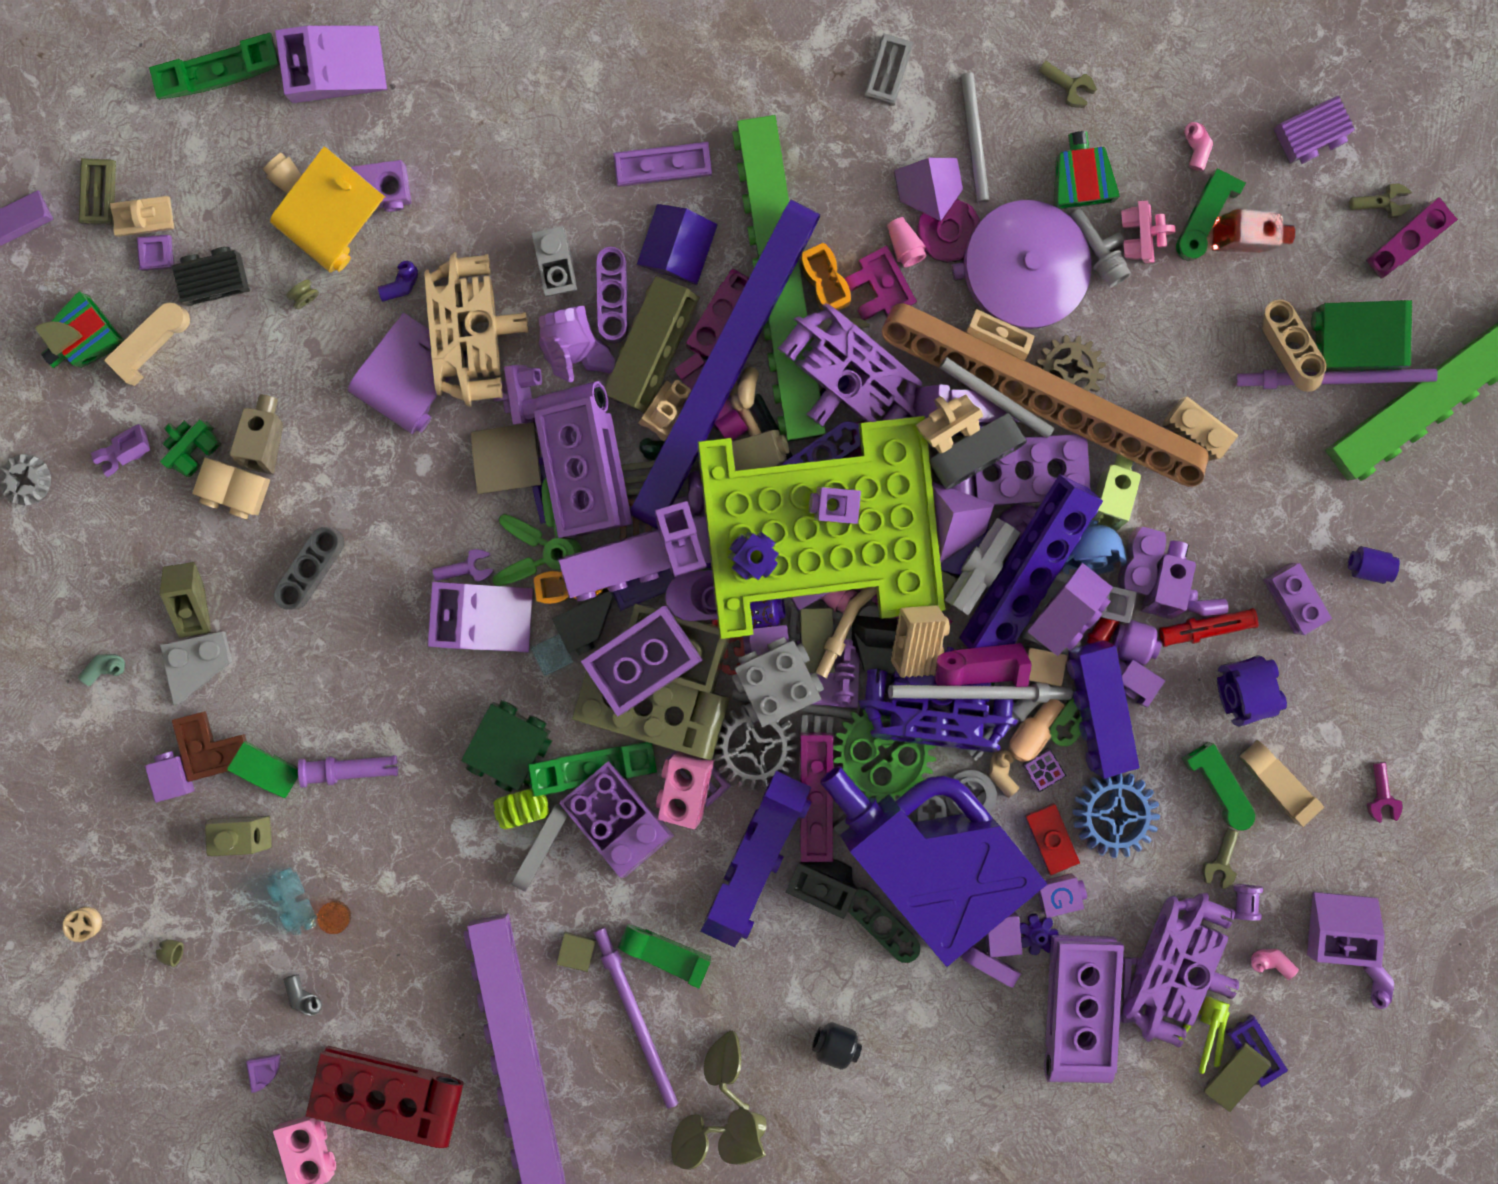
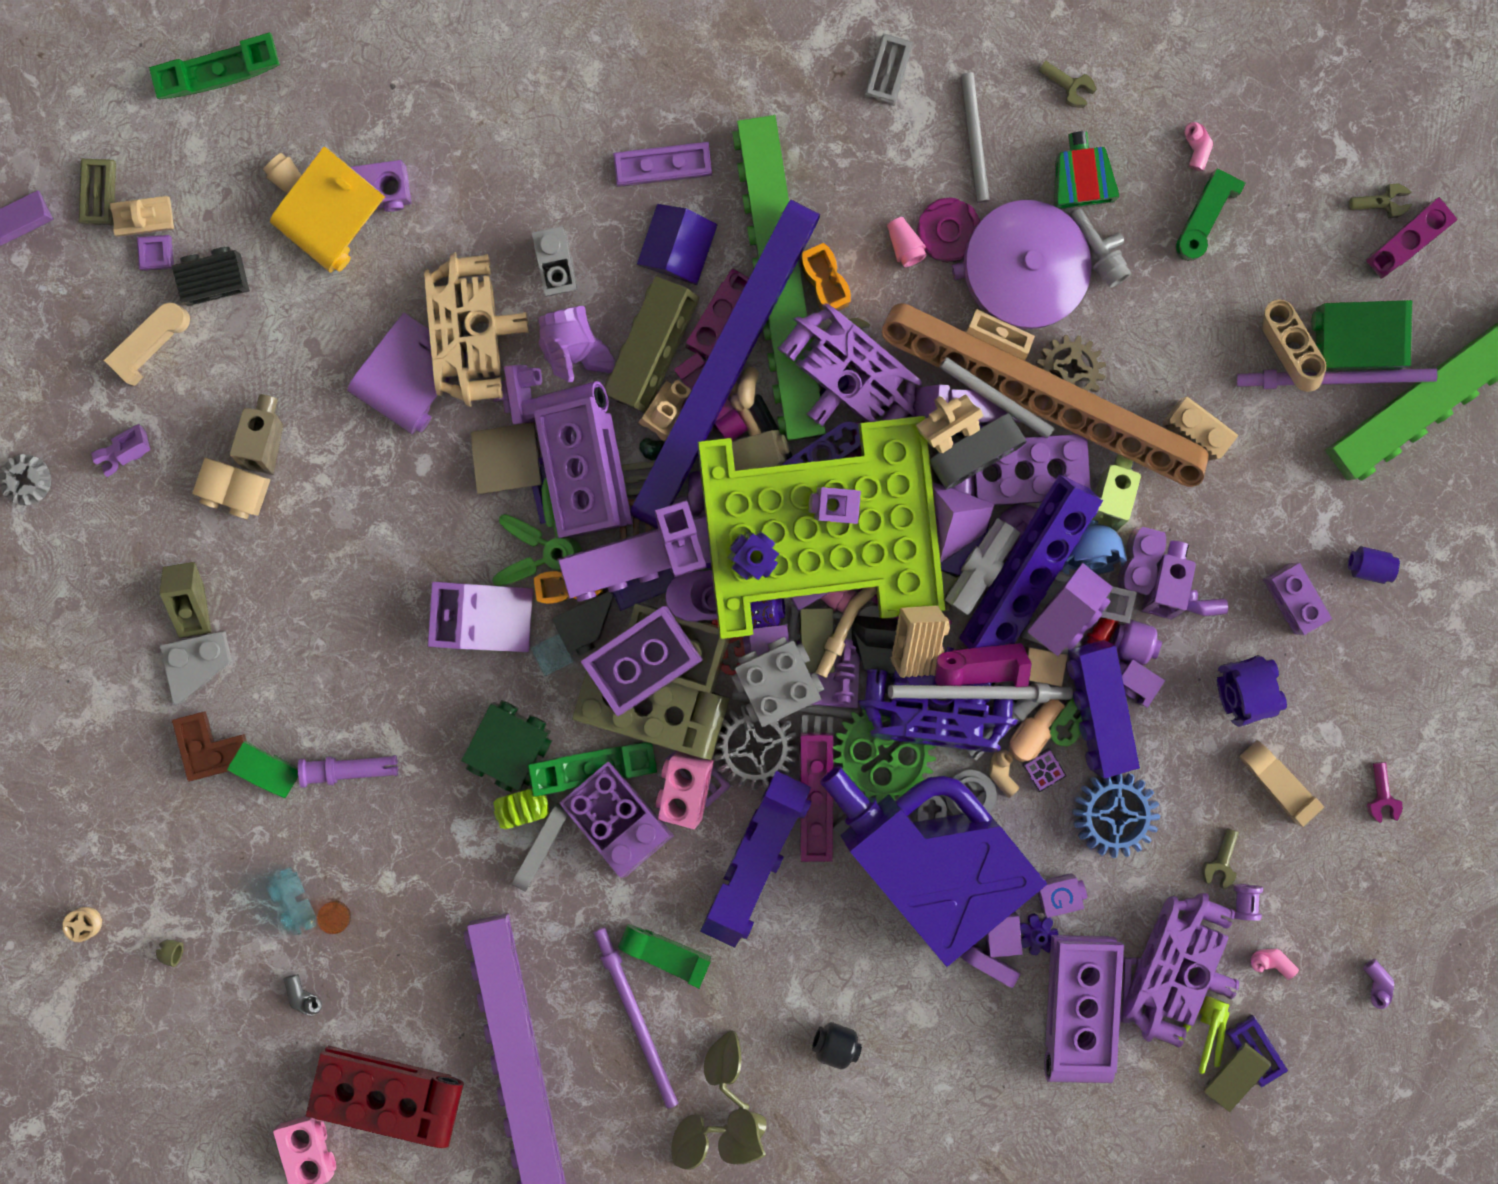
(58, 335): olive tile -> none
(97, 332): green torso -> none
(100, 665): sand green arm -> none
(168, 777): medium lavender brick -> none
(198, 436): green hips -> none
(236, 835): olive torso -> none
(262, 1071): medium lavender tile -> none
(295, 576): dark grey beam -> none
(302, 294): olive bush -> none
(330, 61): medium lavender slope -> none
(403, 283): dark purple arm -> none
(464, 568): medium lavender bar -> none
(576, 952): olive tile -> none
(612, 279): medium lavender beam -> none
(824, 886): pearl dark grey slope -> none
(885, 280): magenta plate -> none
(893, 948): dark green beam -> none
(930, 185): medium lavender slope -> none
(1052, 839): red plate -> none
(1142, 217): bright pink hips -> none
(1171, 635): red pin -> none
(1236, 808): green leg -> none
(1251, 231): clear red torso -> none
(1314, 129): medium lavender brick -> none
(1346, 930): medium lavender slope -> none

